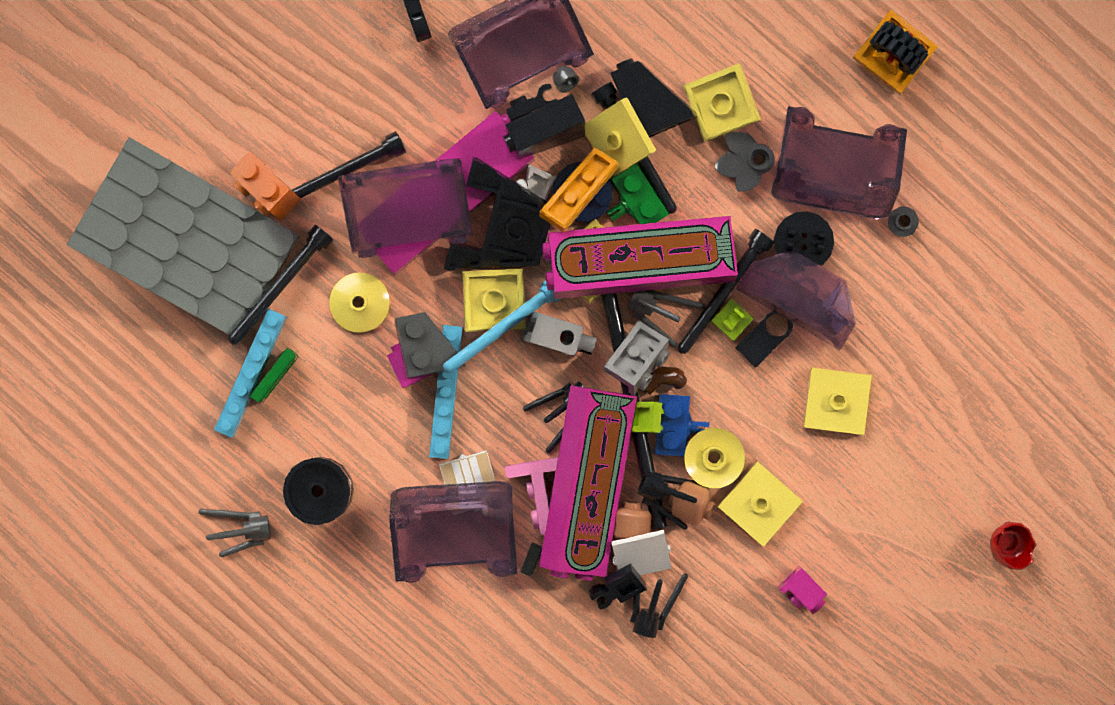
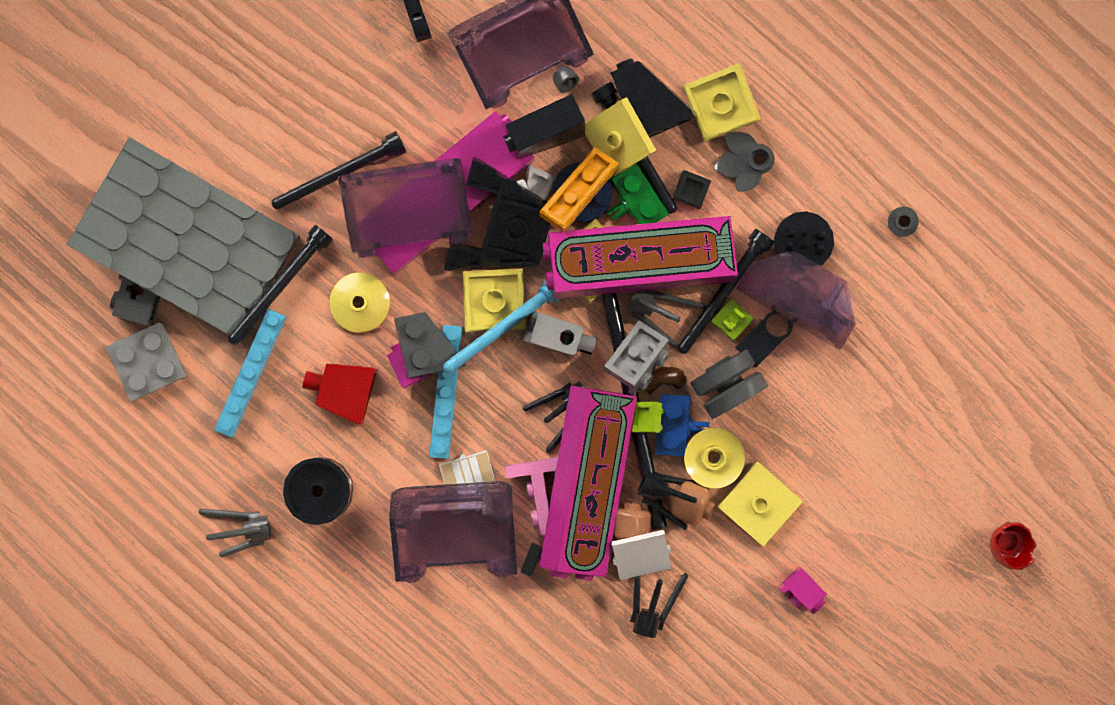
(137, 310): none -> dark grey brick
(146, 361): none -> light grey plate
(270, 191): orange brick -> none
(274, 376): green tile -> none
(343, 389): none -> red torso
(522, 106): black plate -> none
(620, 584): black plate -> none
(691, 189): none -> pearl dark grey tile
(727, 380): none -> dark grey wheel
(837, 401): light yellow plate -> none
(838, 167): windscreen -> none
(895, 52): plate -> none

